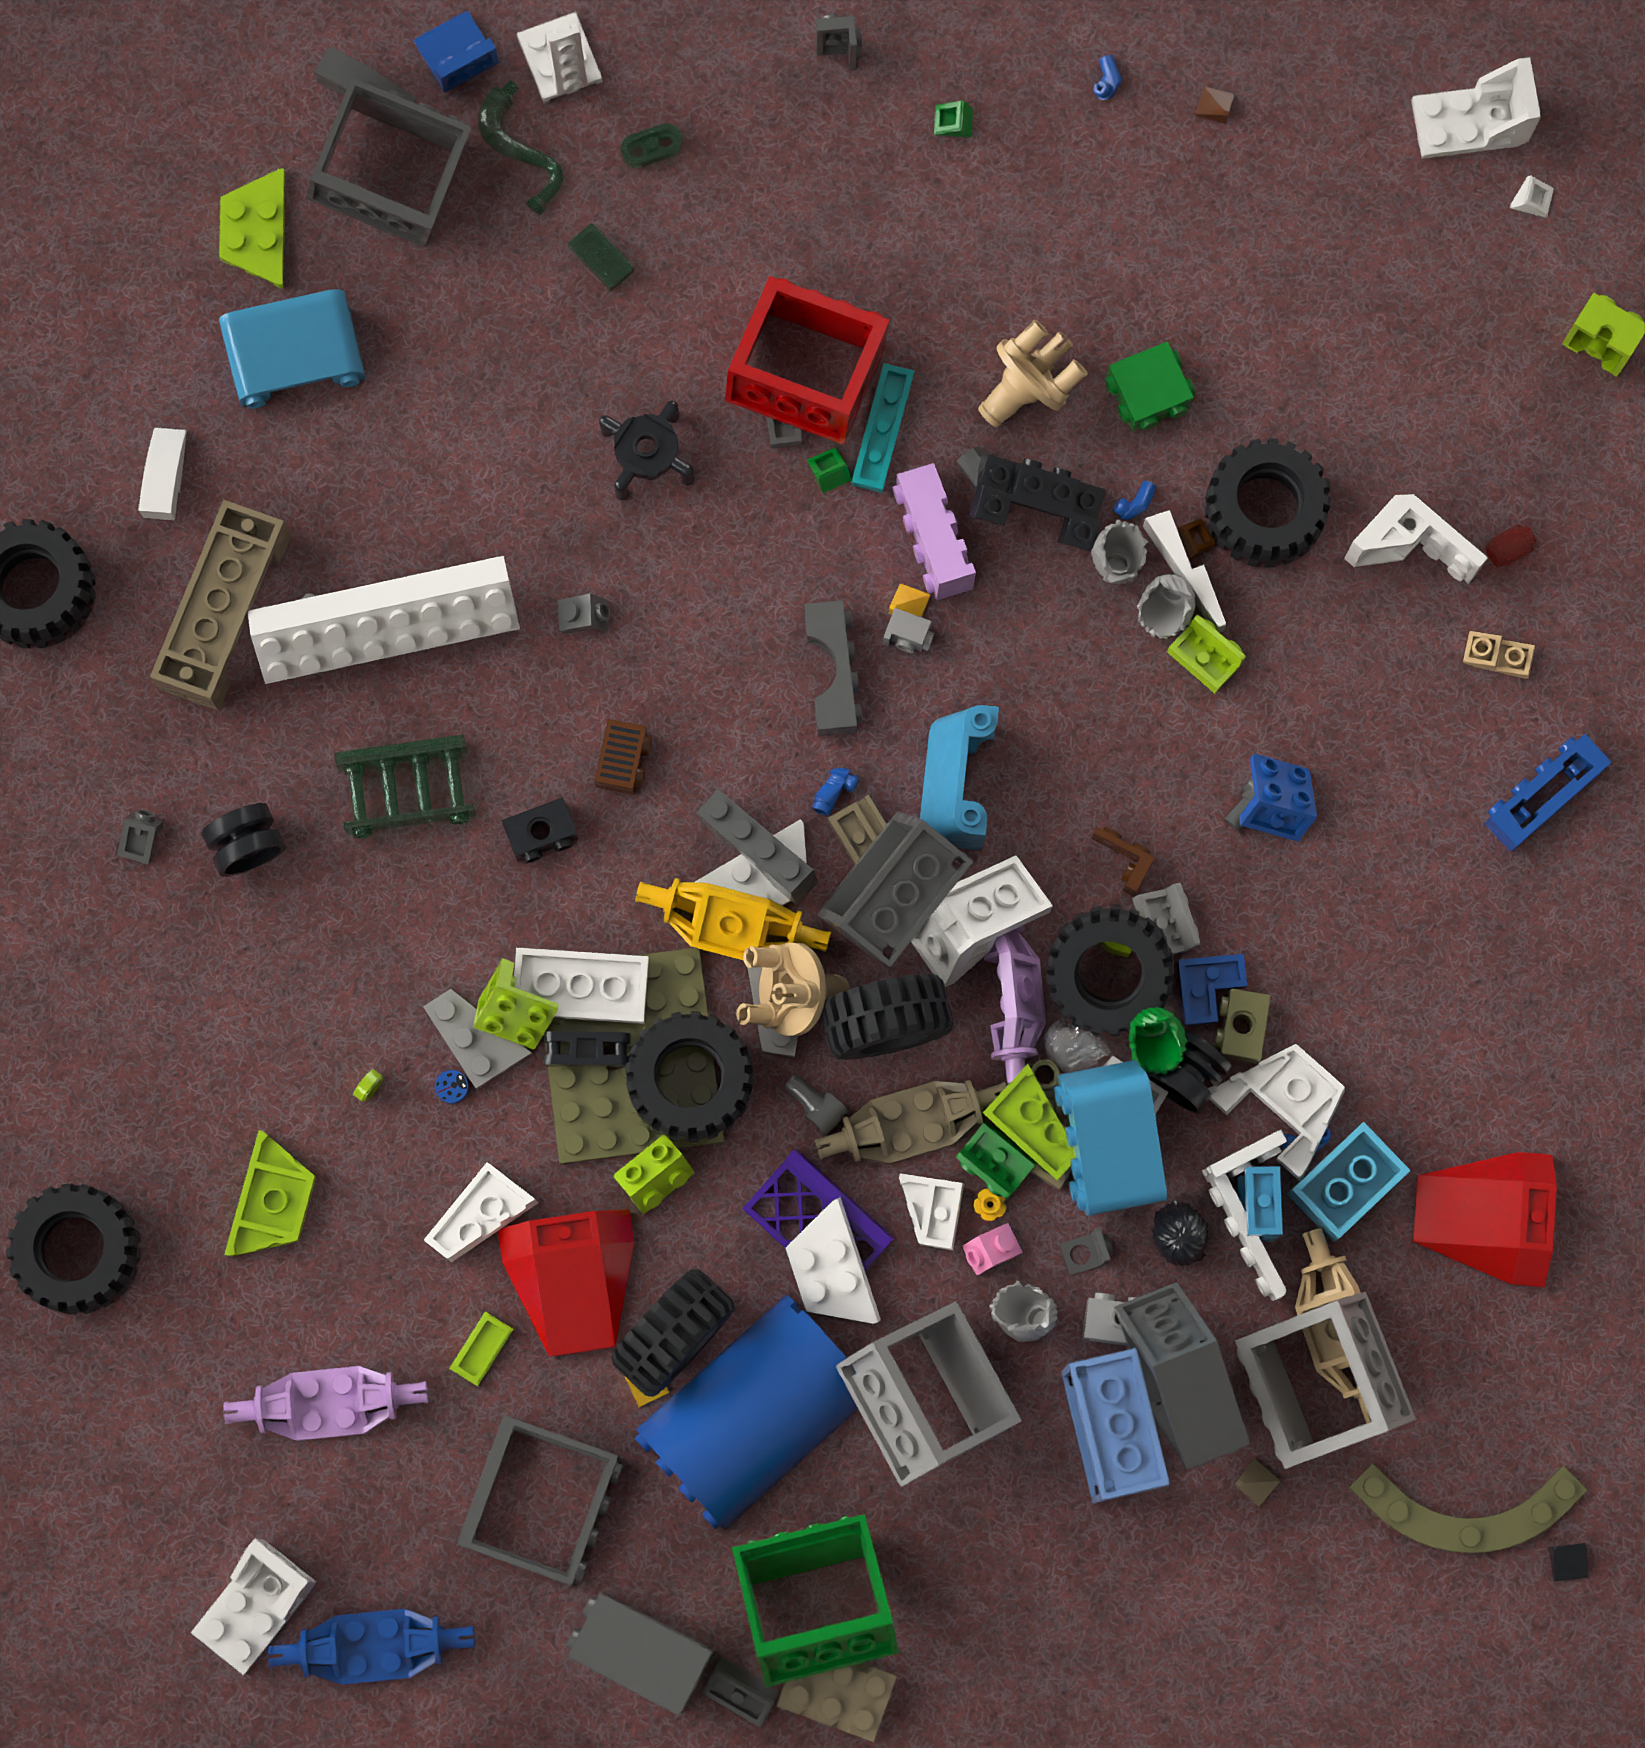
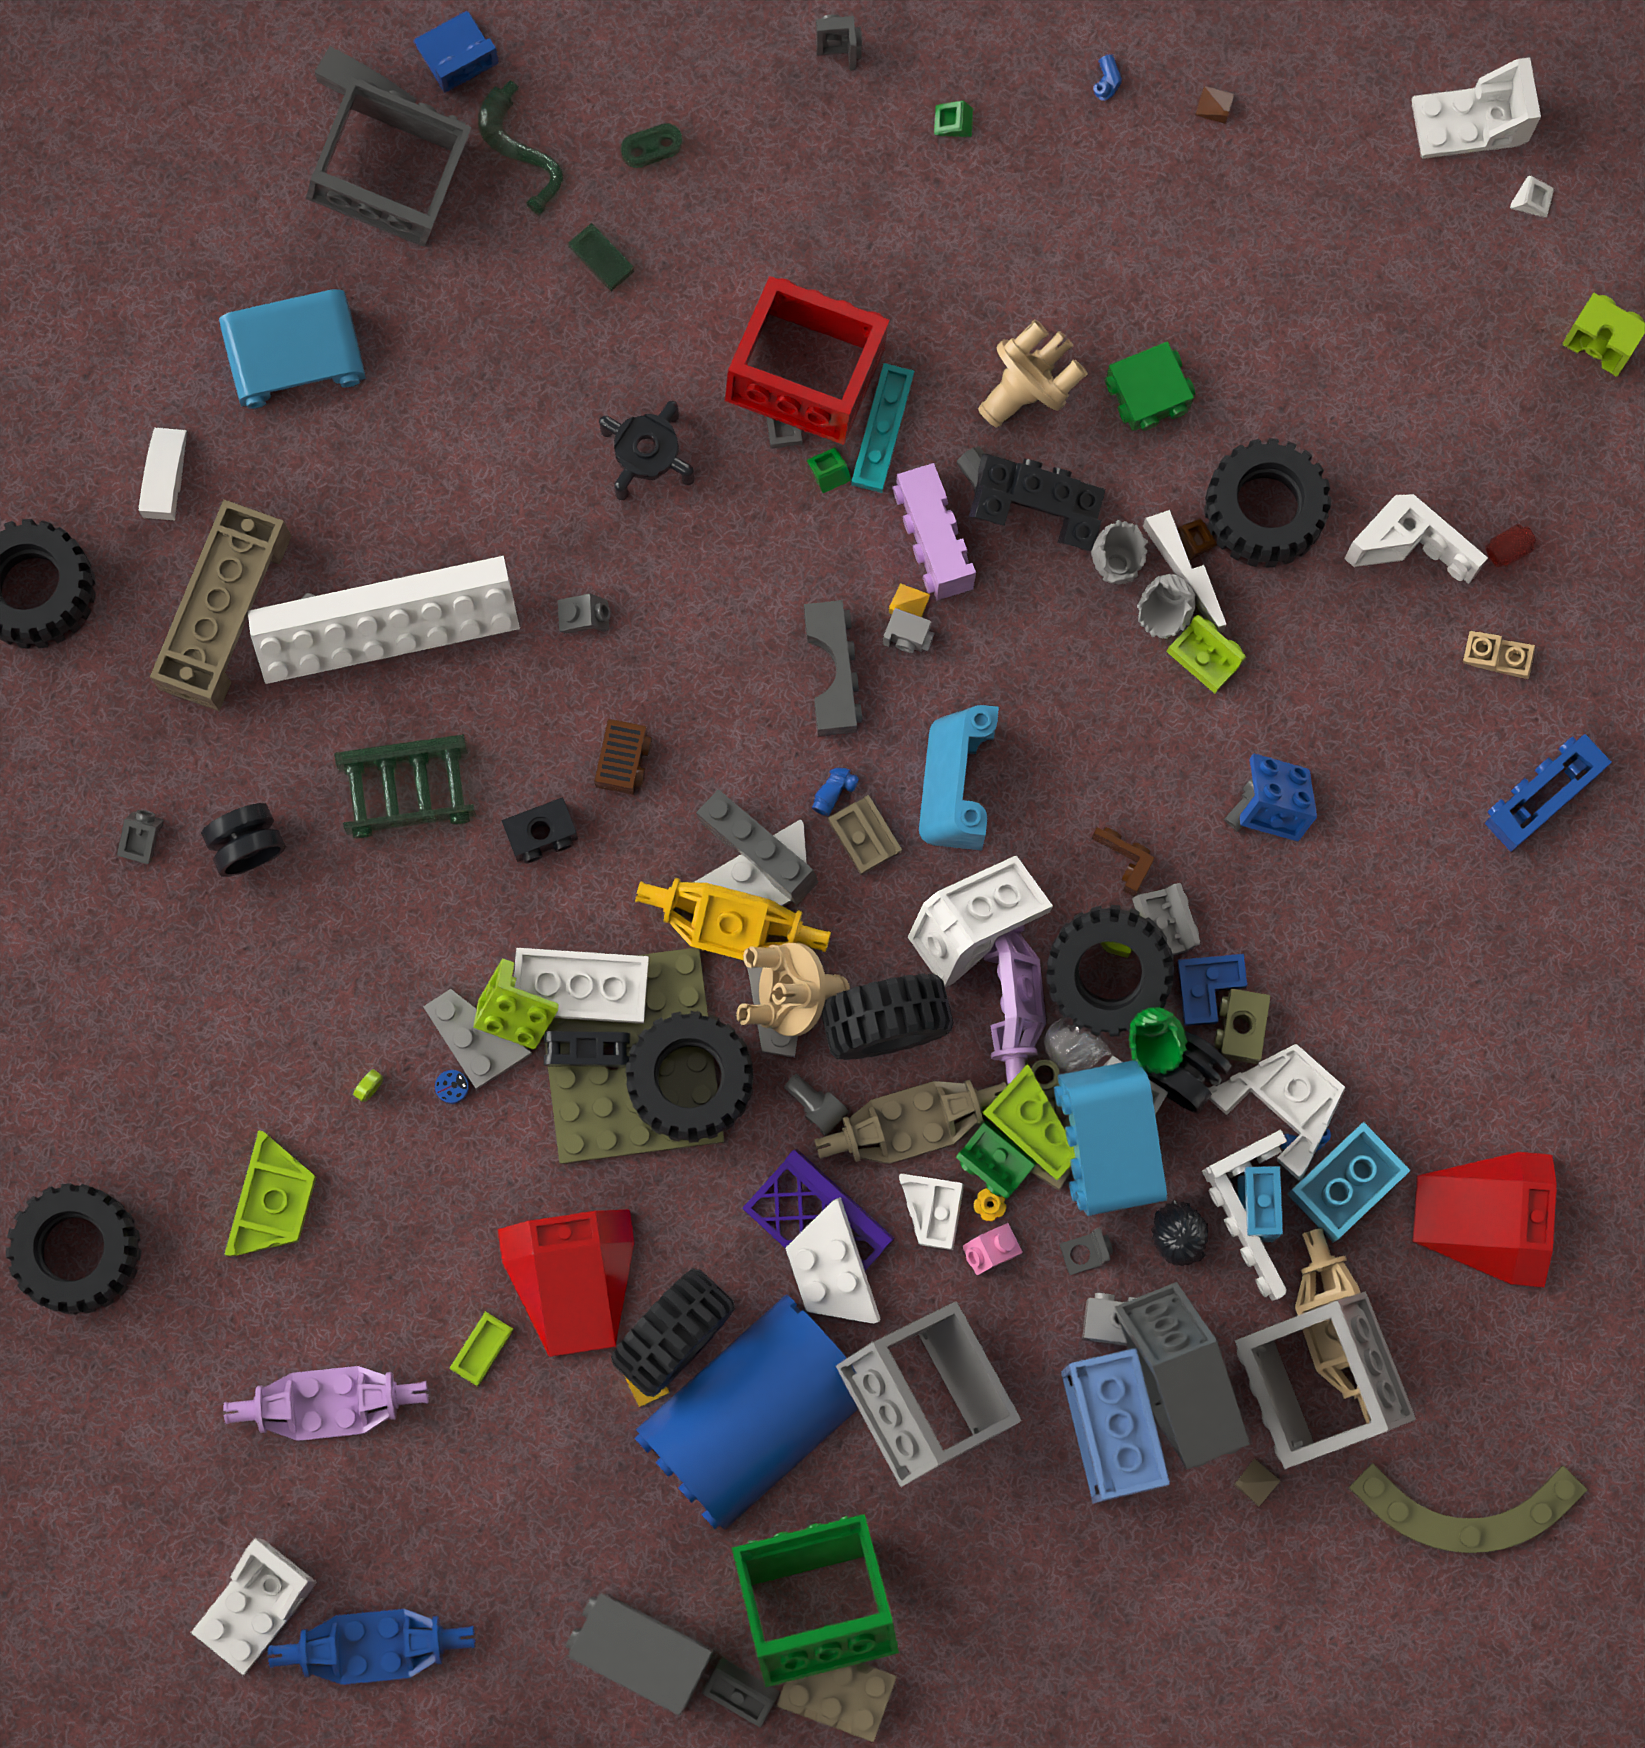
(255, 227): lime wing -> none
(478, 1213): white wing -> none
(488, 1481): dark grey window -> none
(559, 57): white bracket -> none
(654, 1174): lime bracket -> none
(894, 887): dark grey window -> none
(1017, 1309): light grey hair -> none
(1139, 504): blue arm -> none
(1569, 1561): black slope -> none

